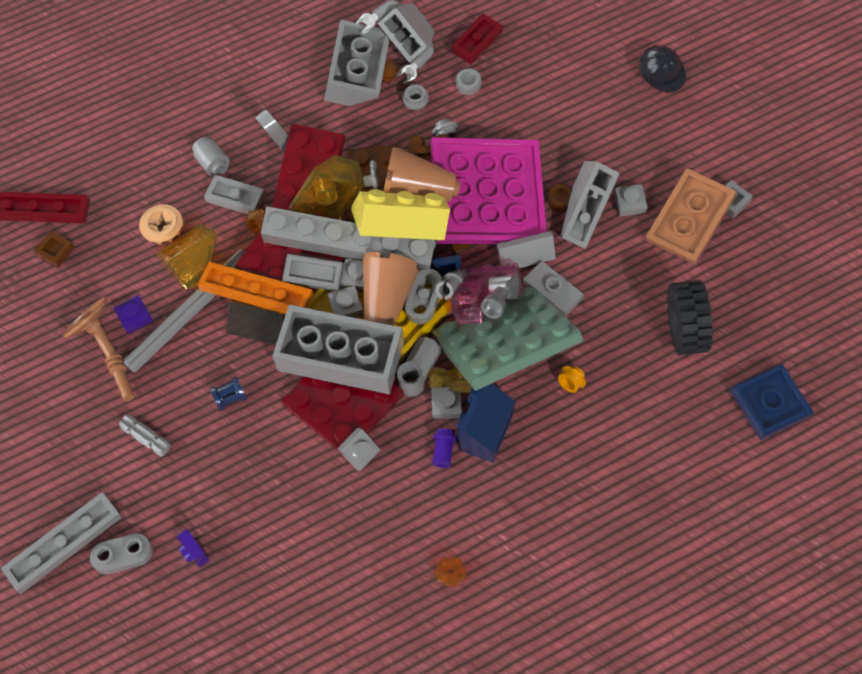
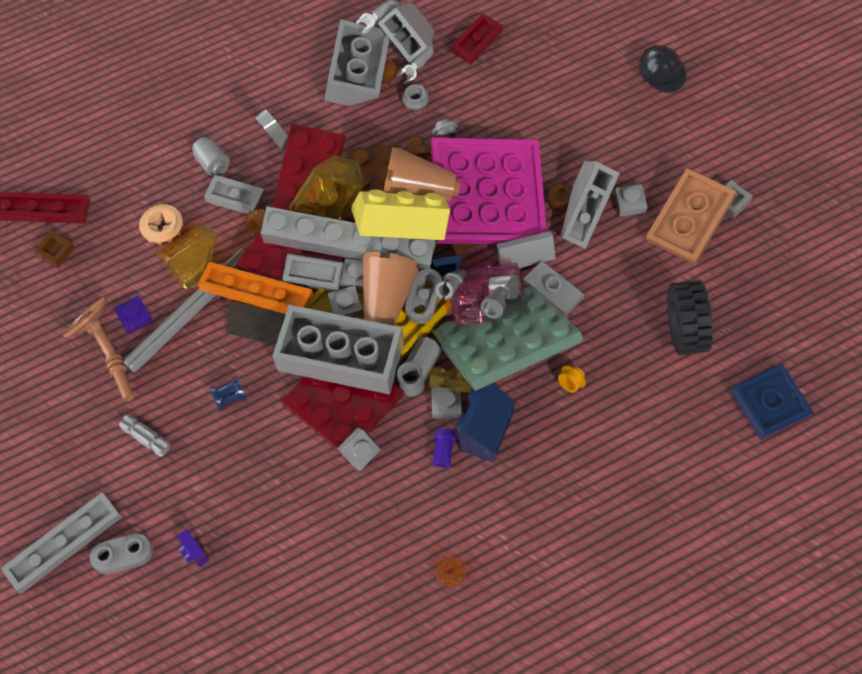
(373, 179): light grey piece -> none
(468, 81): light grey tile -> none

